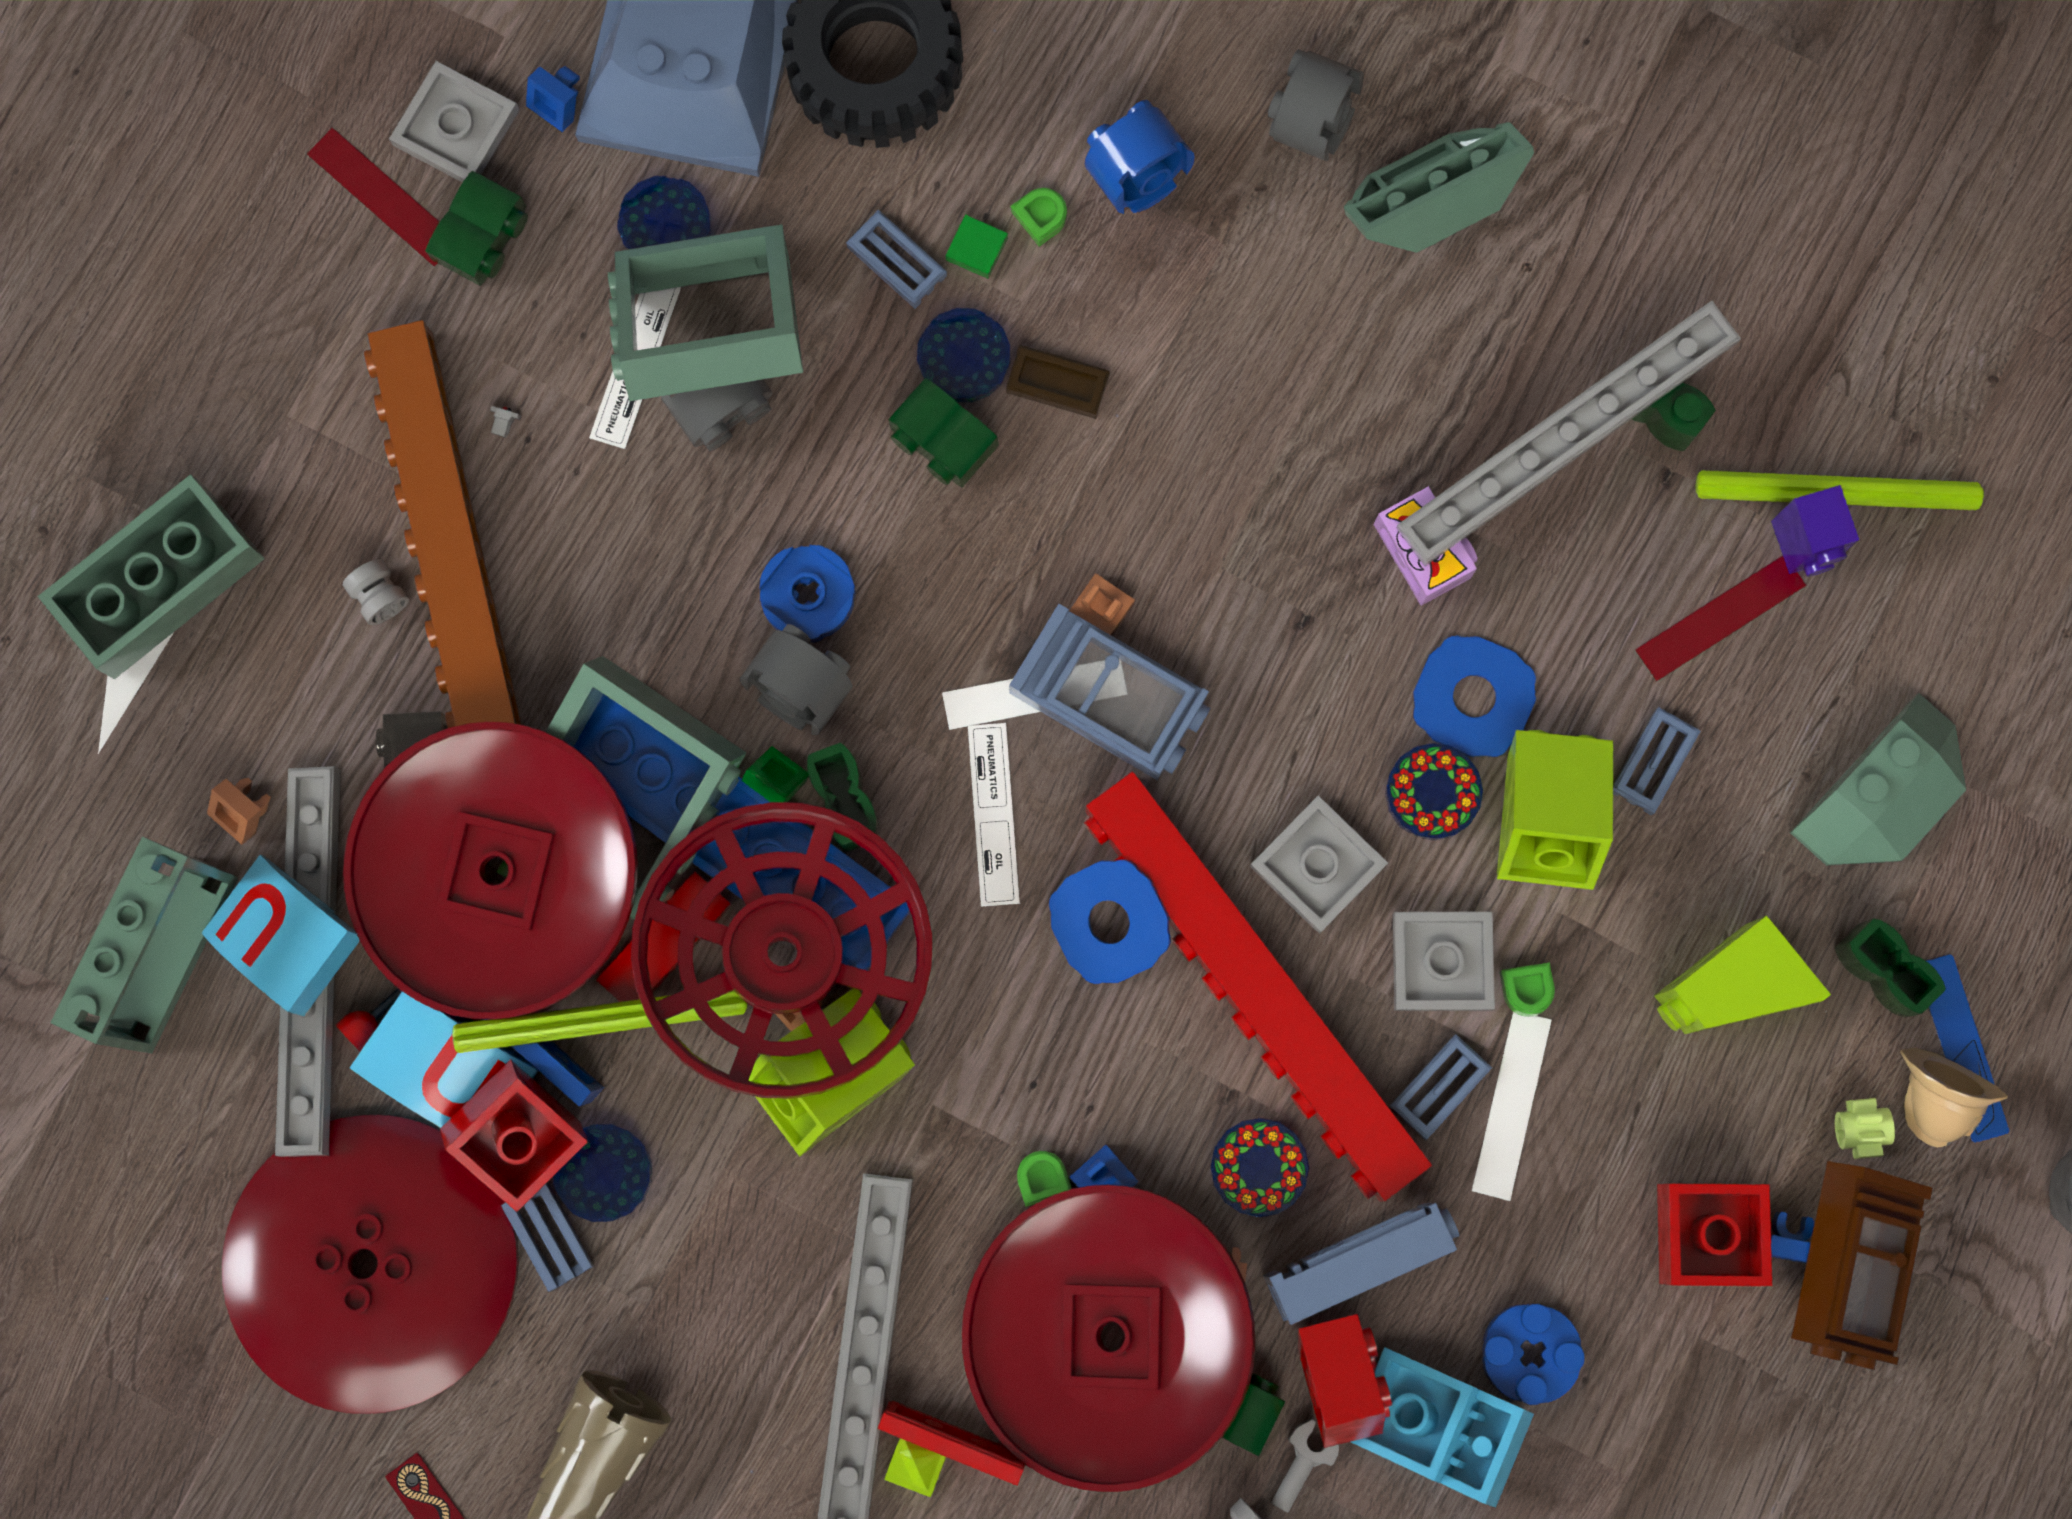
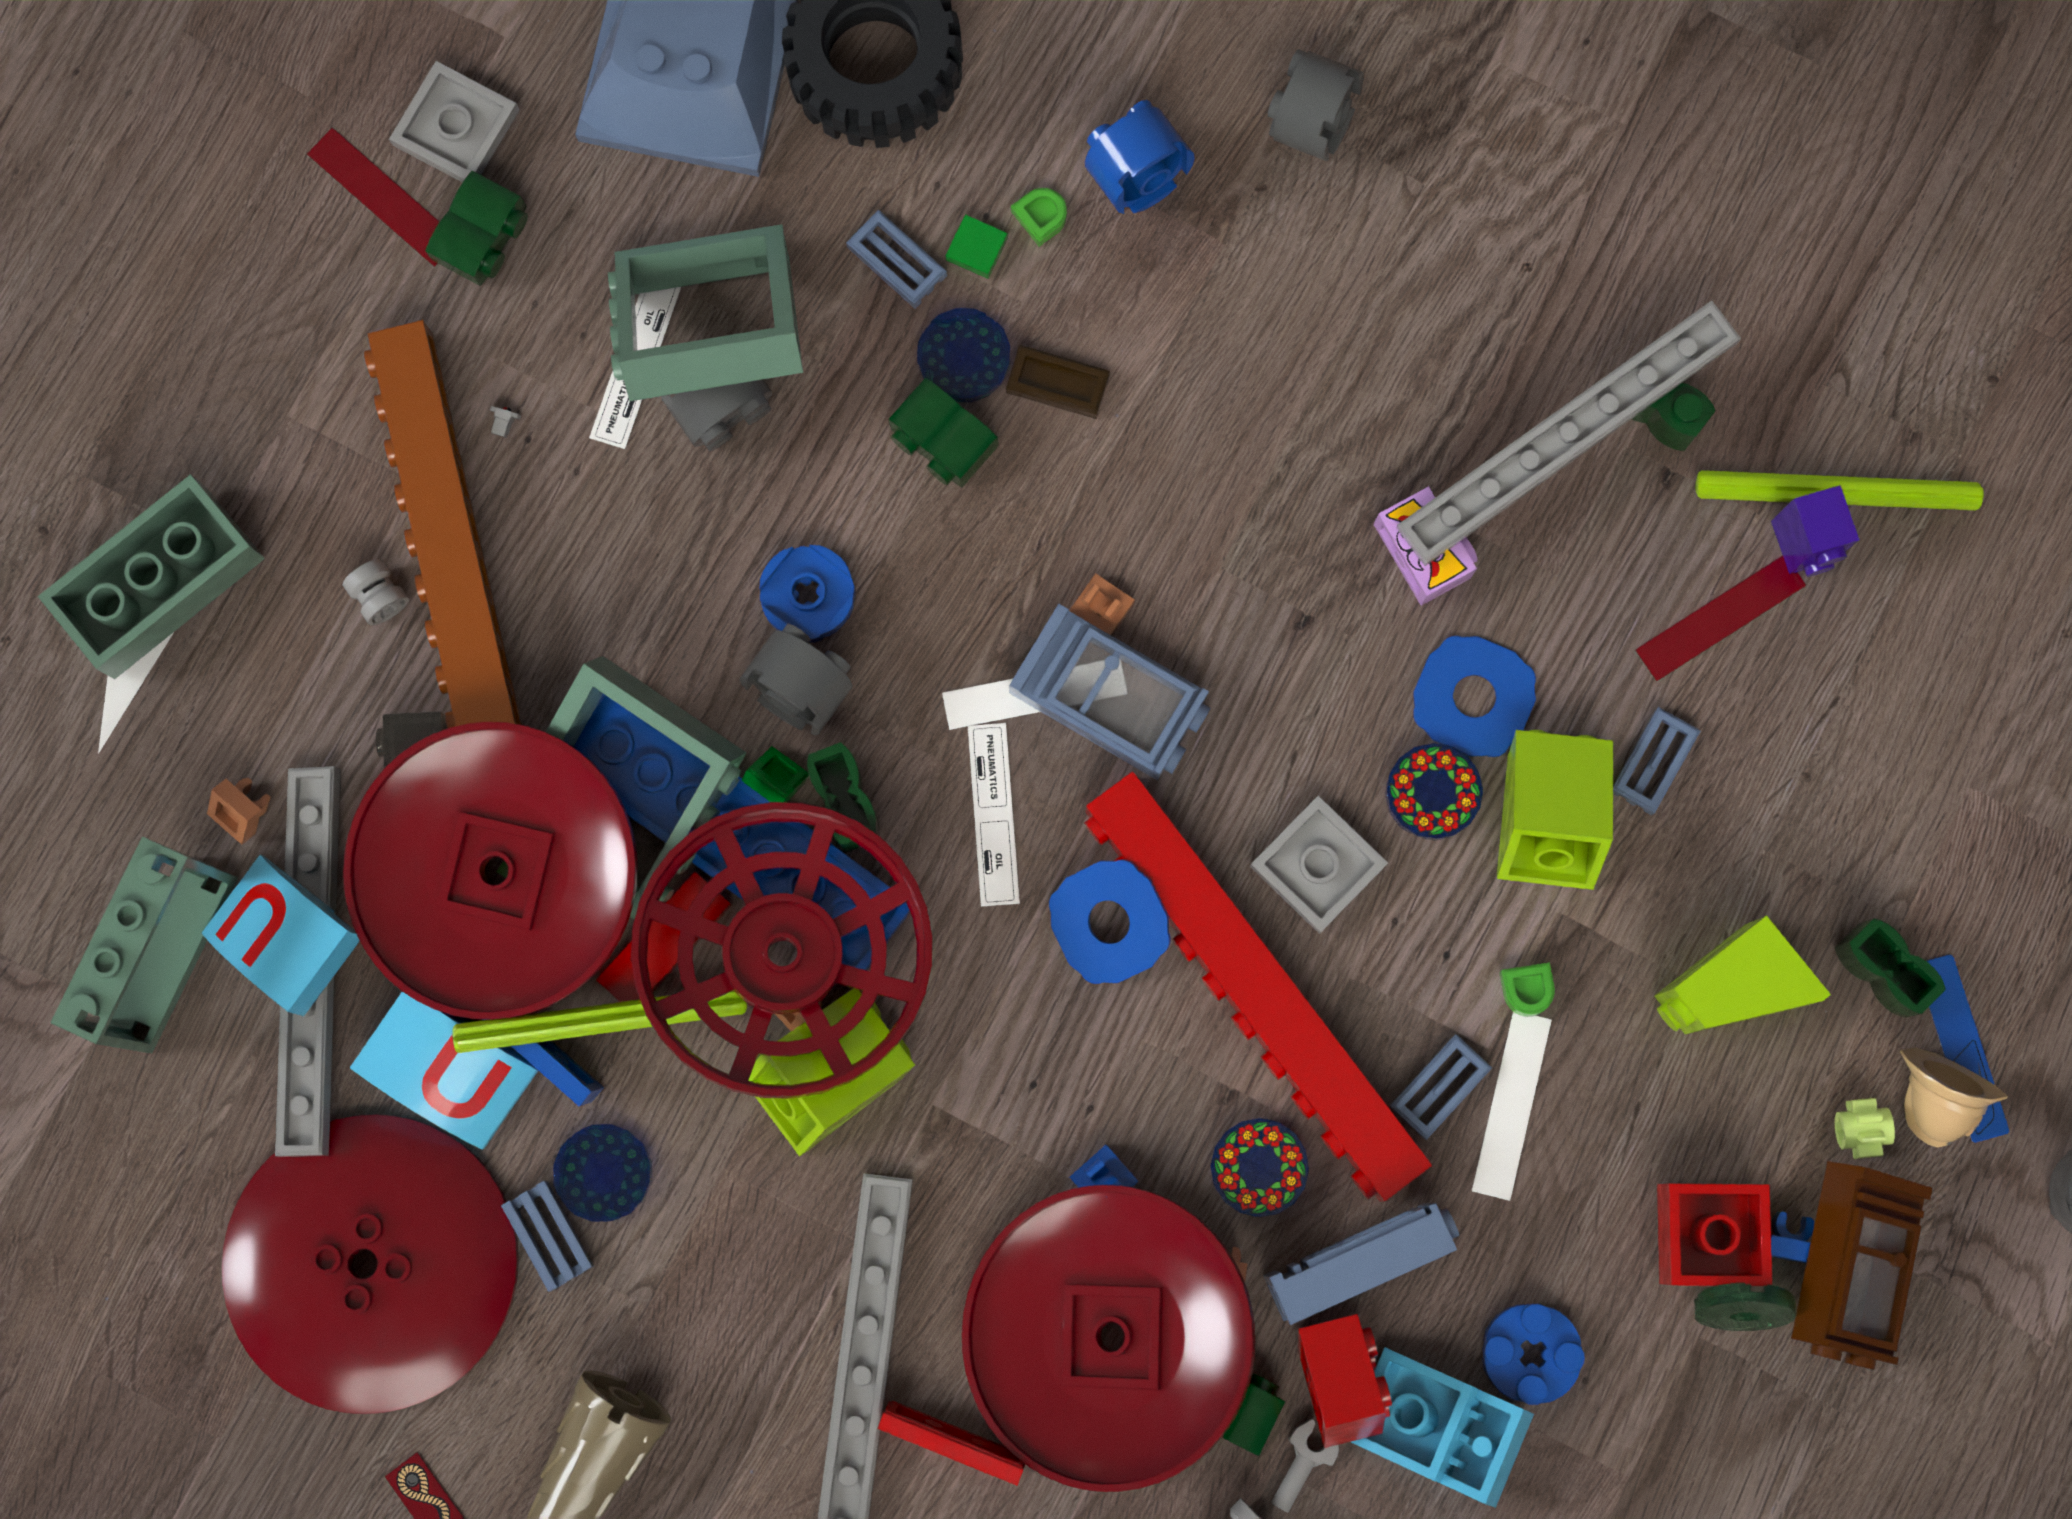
(361, 1024): red hinge -> none
(513, 1135): red brick -> none
(553, 96): blue tile -> none
(662, 213): clear blue tile -> none
(915, 1468): lime tile -> none
(1041, 1176): bright green tile -> none
(1440, 187): sand green wedge -> none
(1443, 961): light grey plate -> none
(1740, 1309): none -> clear green tile
(1889, 792): sand green wedge -> none

